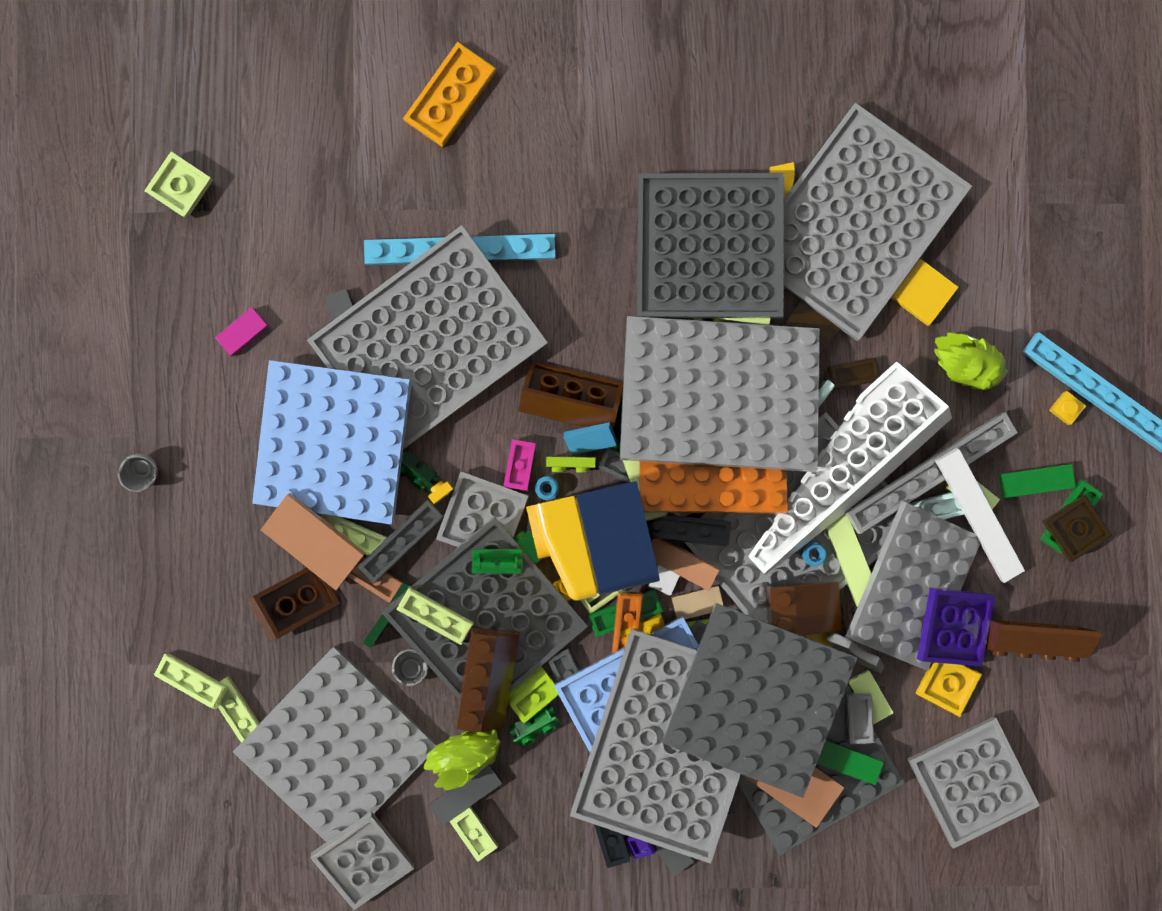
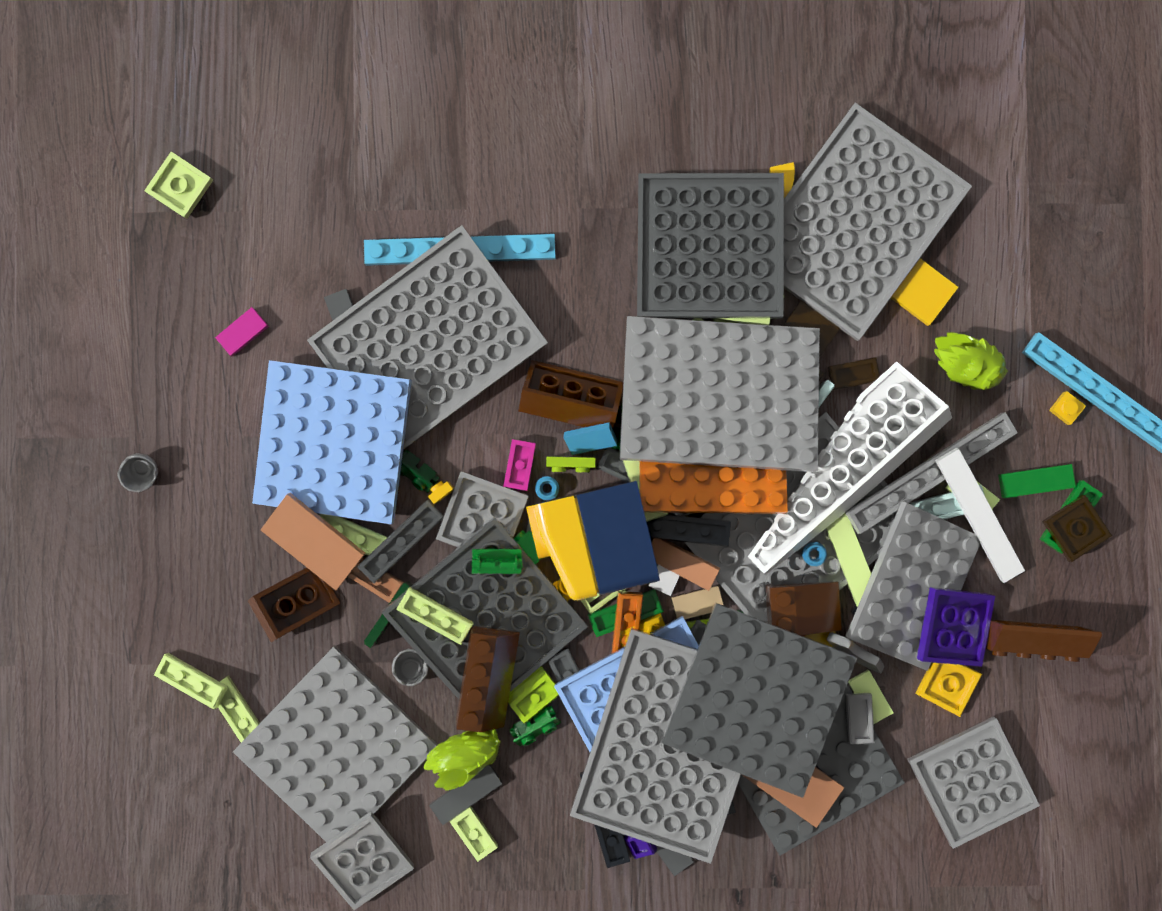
(450, 94): light orange tile -> none
(850, 762): green tile -> none

